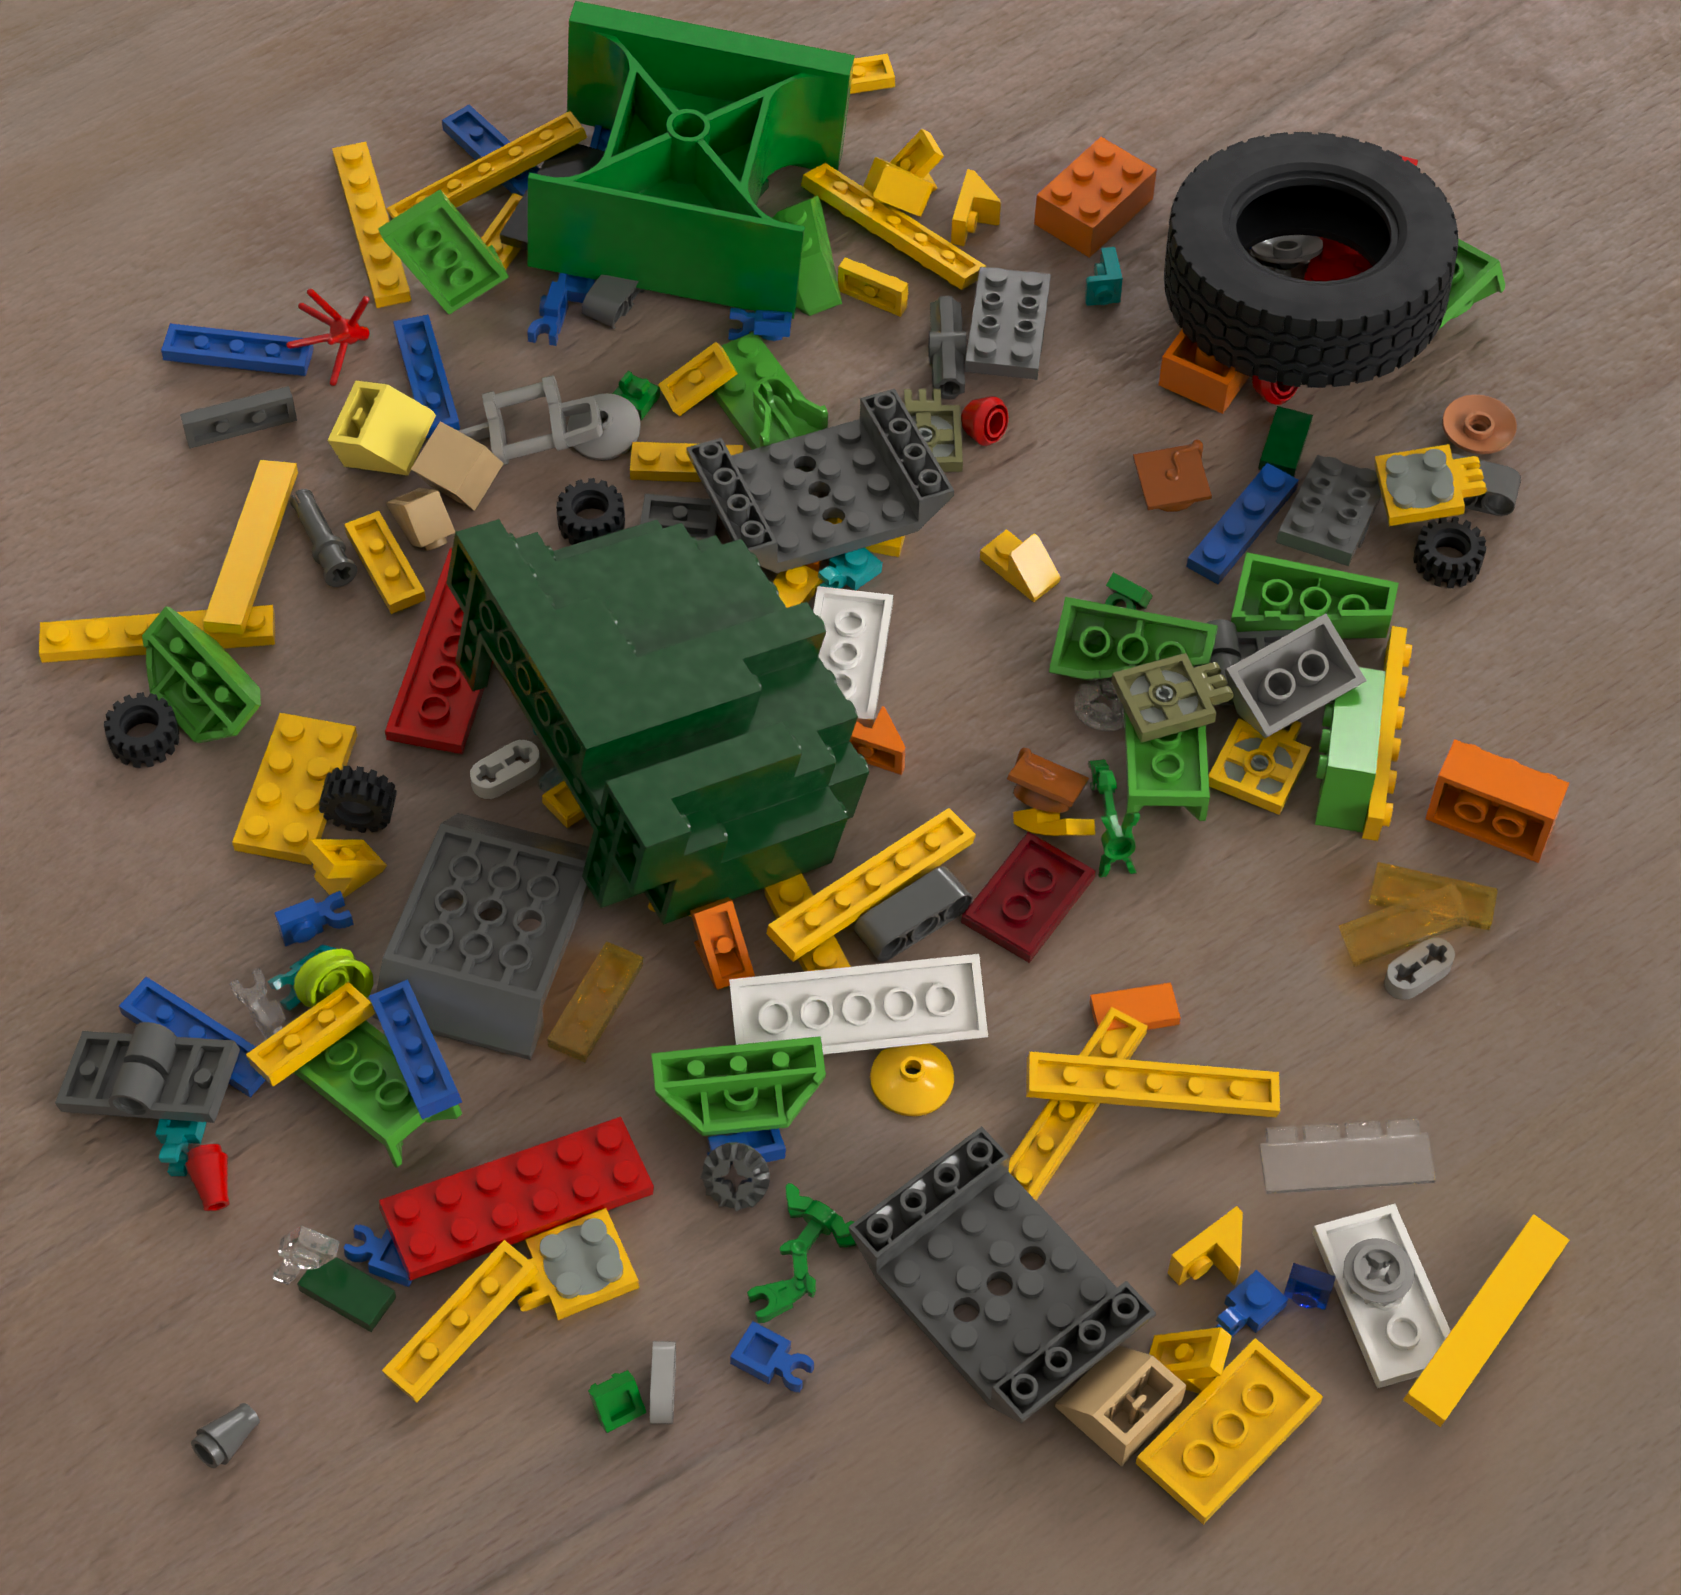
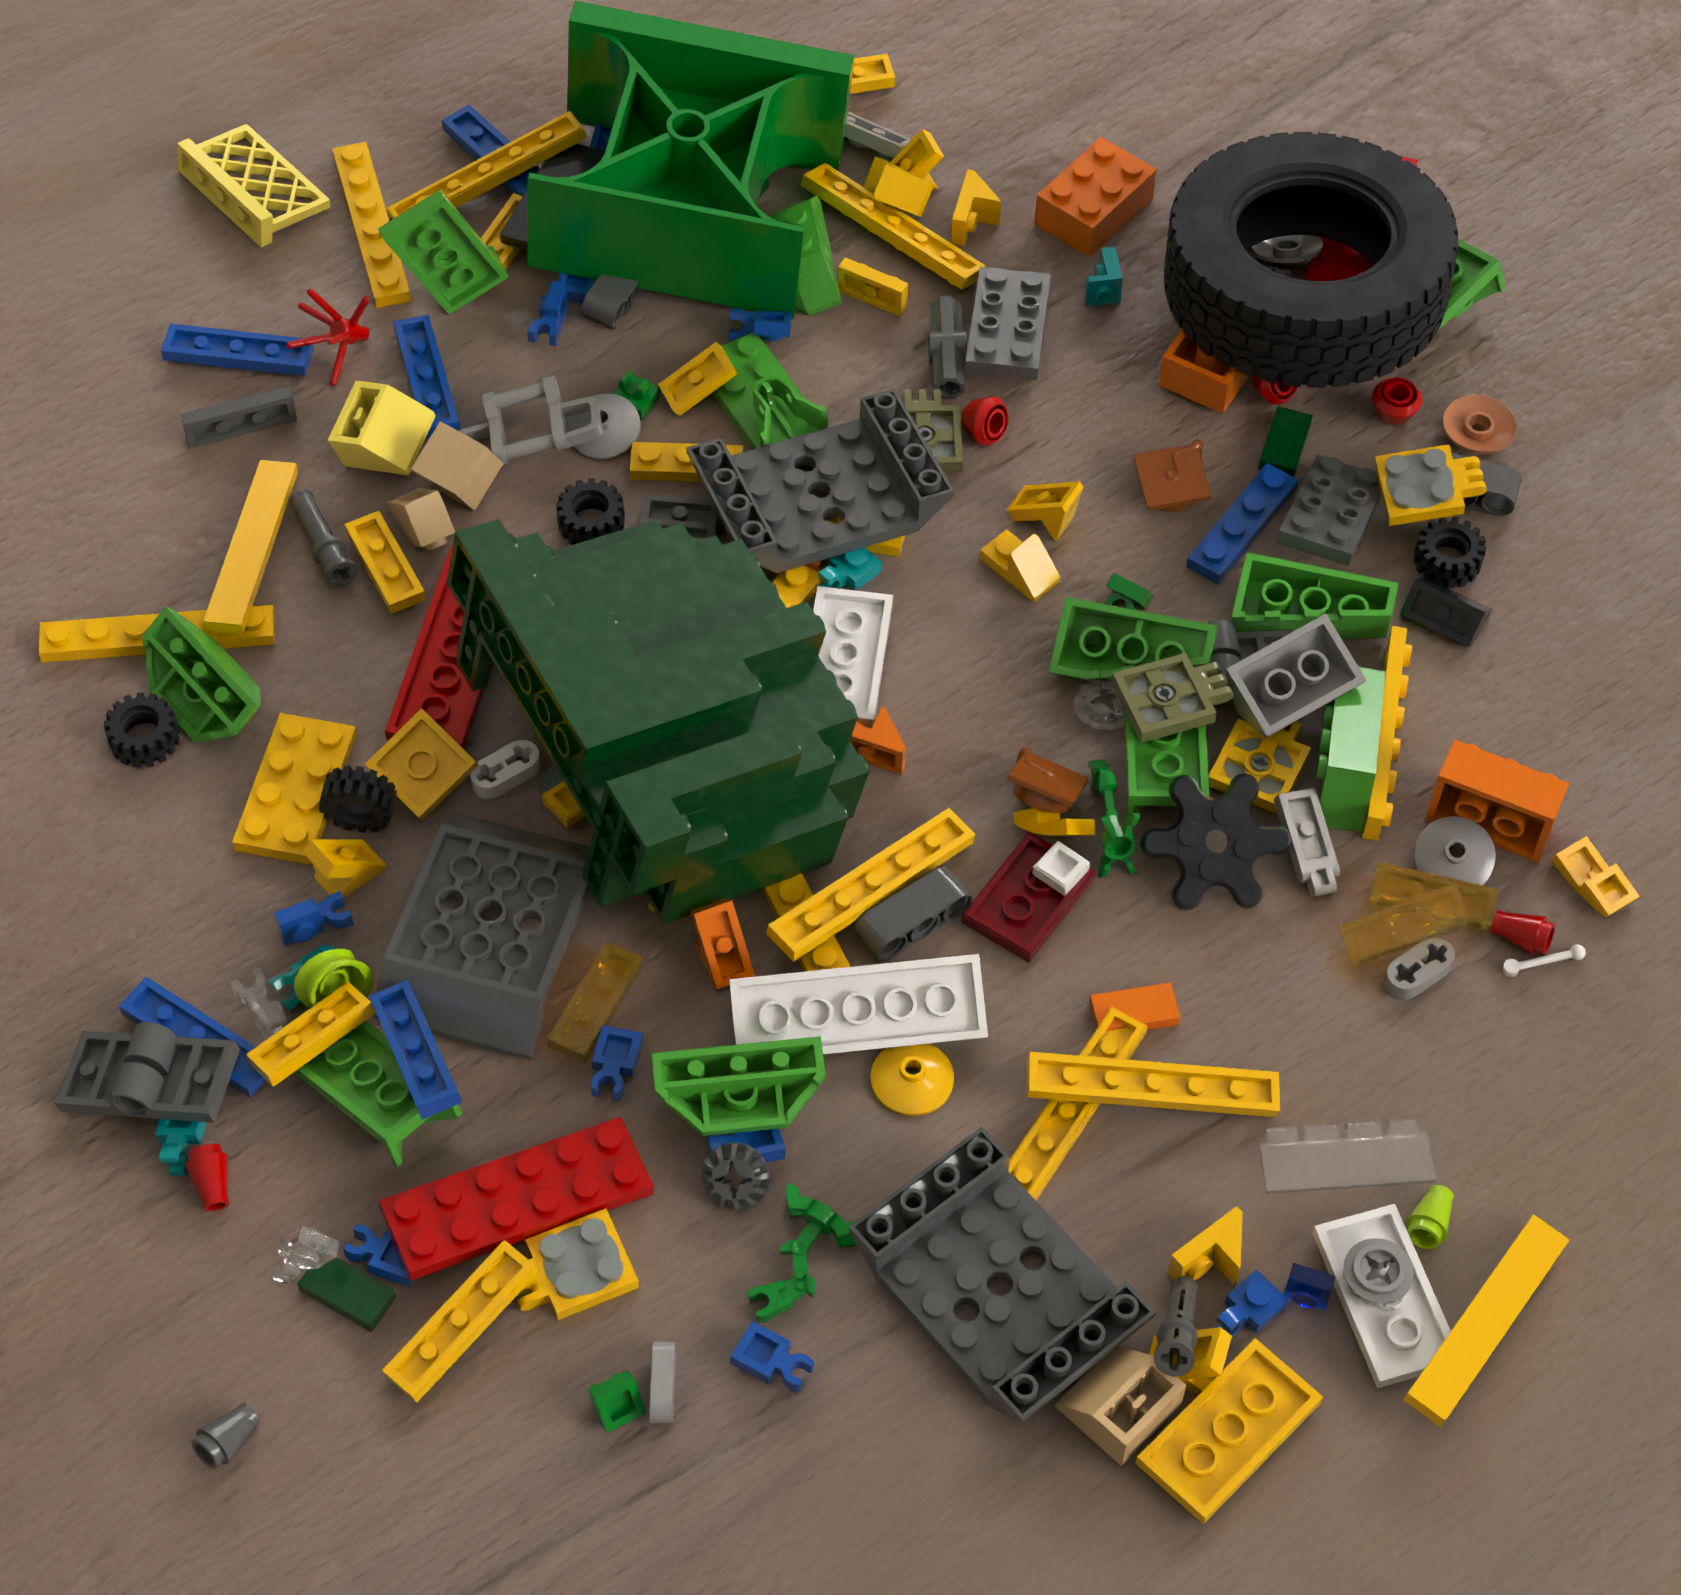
(230, 192): none -> light yellow fence
(422, 764): none -> yellow plate
(614, 1056): none -> blue plate
(867, 134): none -> light grey plate
(1050, 503): none -> yellow slope
(1061, 868): none -> white tile
(1174, 1326): none -> dark grey pin
(1187, 841): none -> black plate
(1310, 840): none -> light grey hinge
(1396, 400): none -> red cone
(1431, 1218): none -> lime cone
(1433, 853): none -> light grey dish
(1444, 611): none -> black panel
(1511, 966): none -> white hinge
(1526, 931): none -> red cone
(1593, 879): none -> yellow slope

